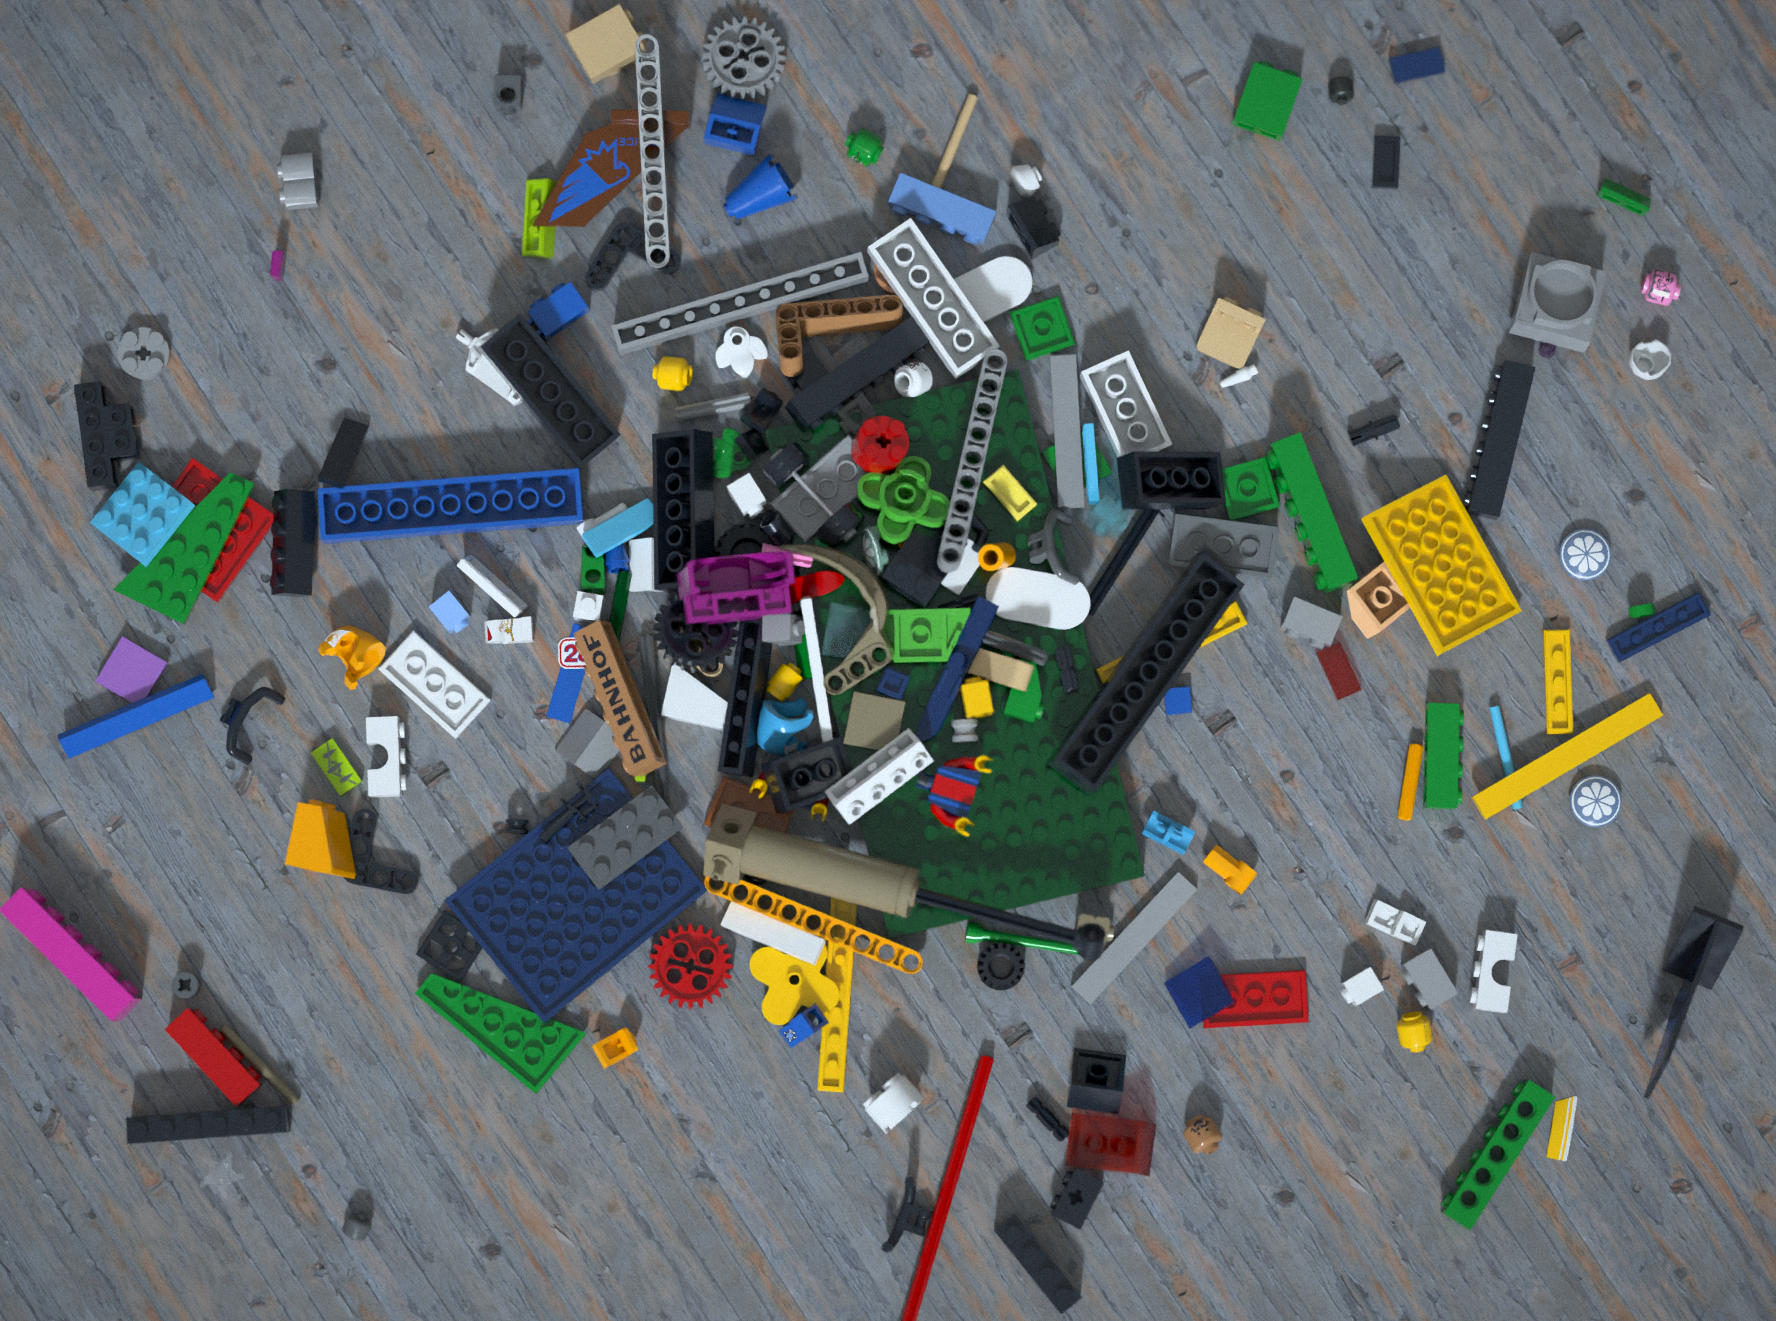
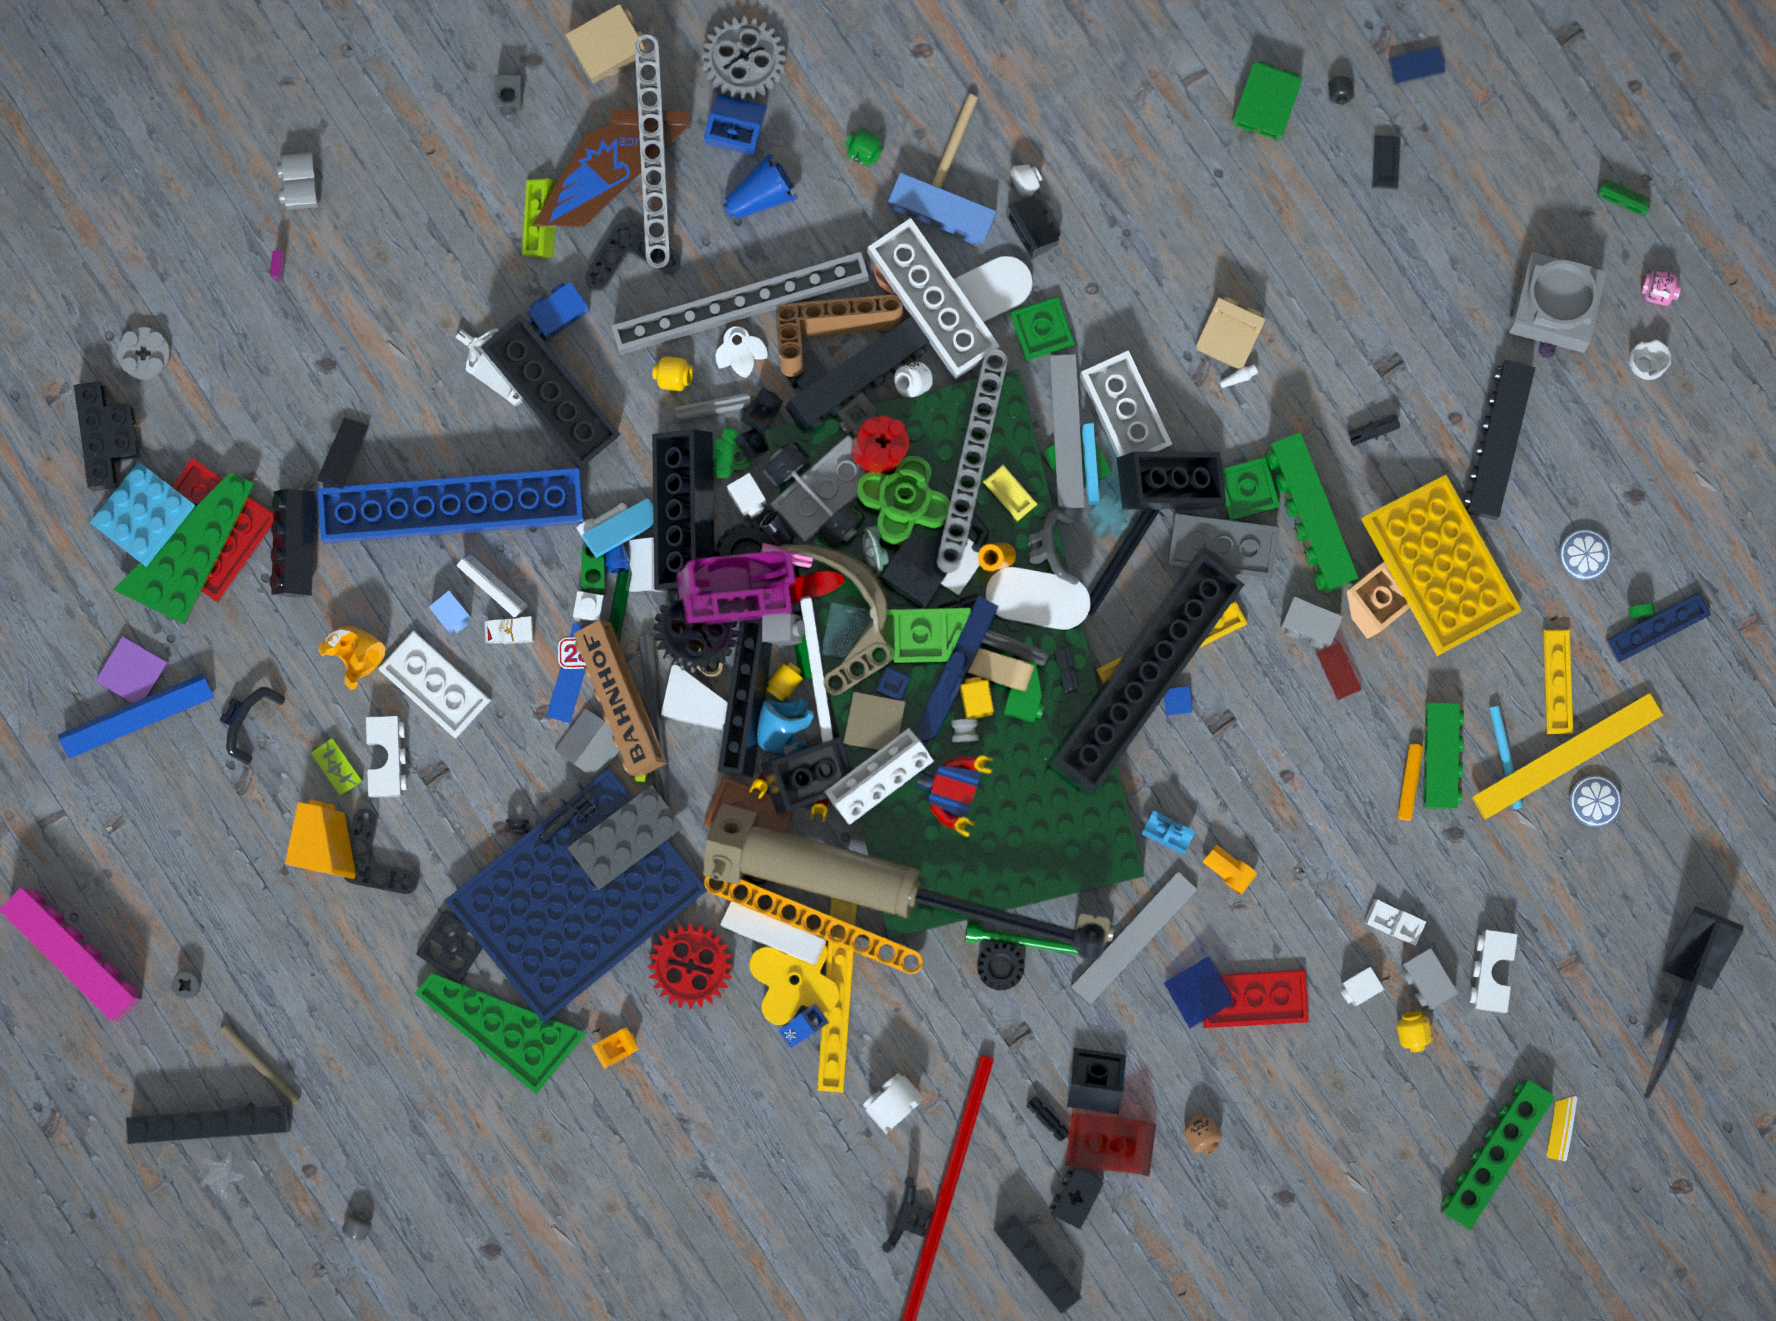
(213, 1056): red brick -> none

